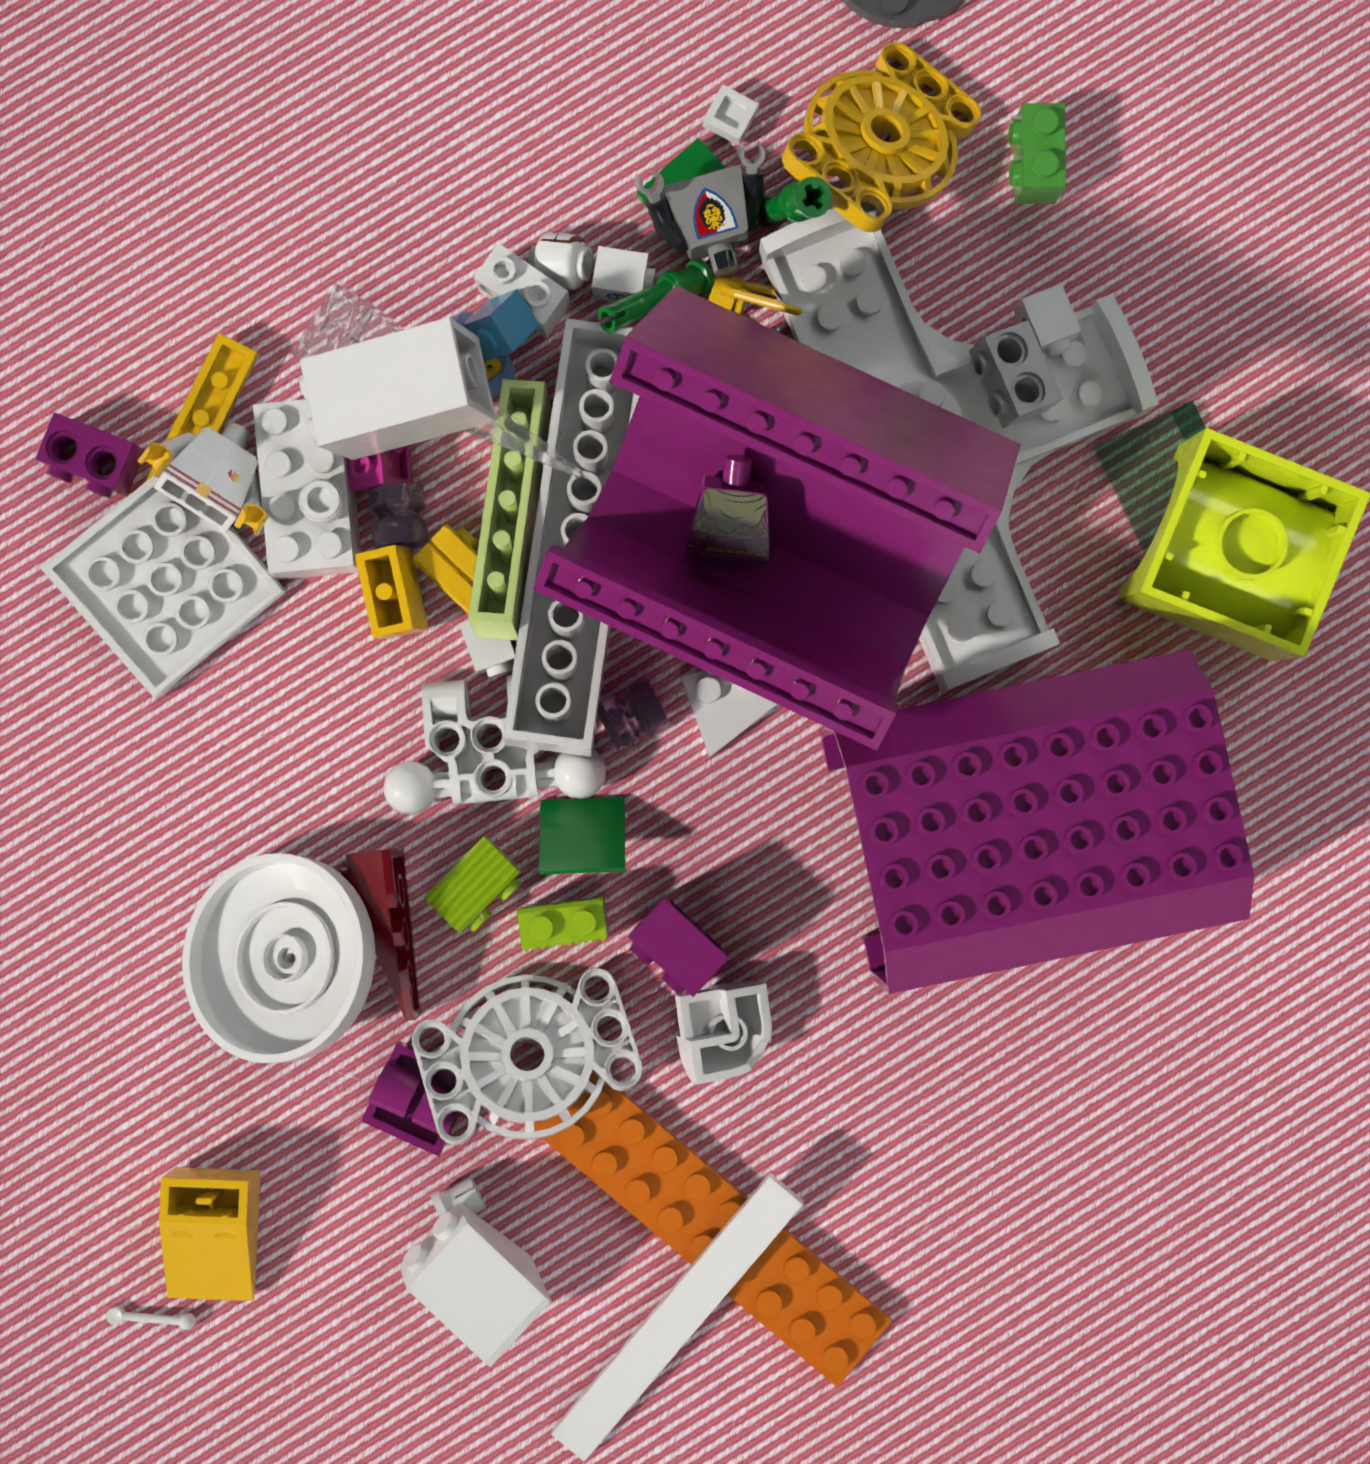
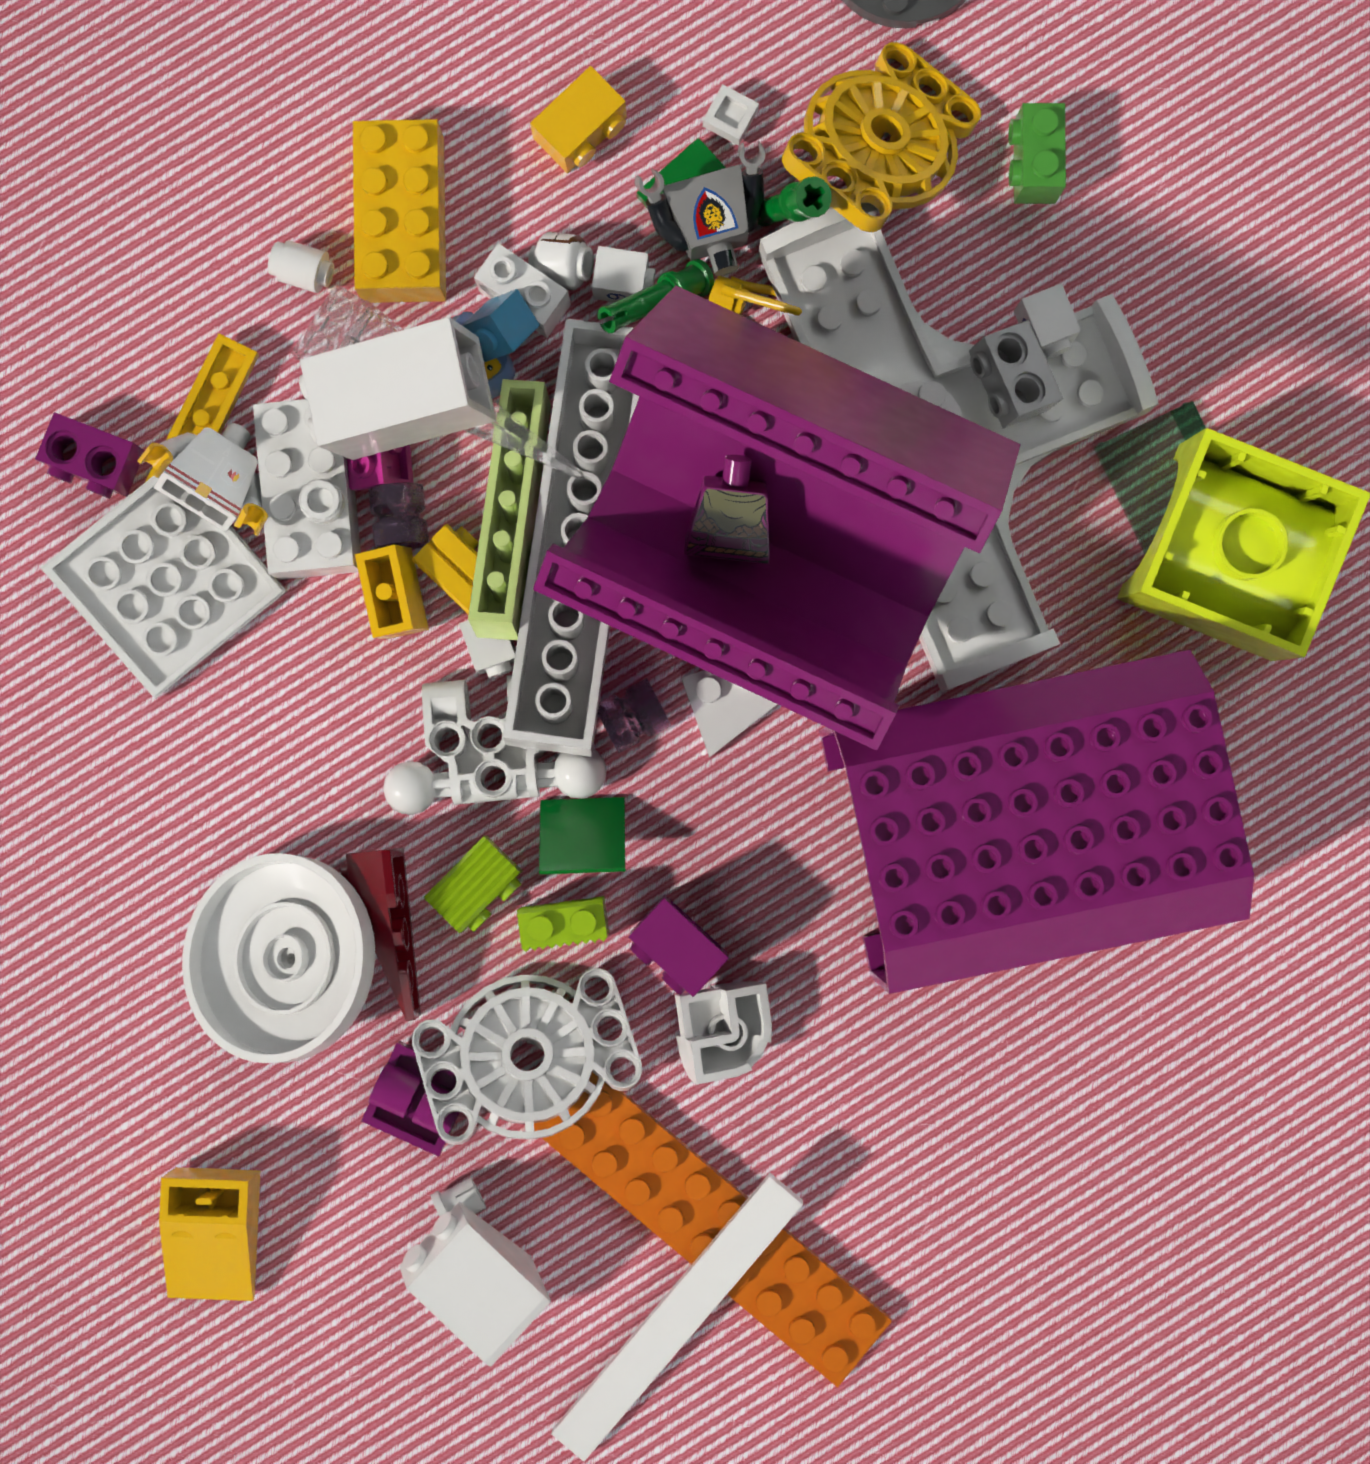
(117, 1315): white hinge -> none
(300, 266): none -> white brick
(399, 211): none -> yellow brick
(579, 120): none -> yellow brick

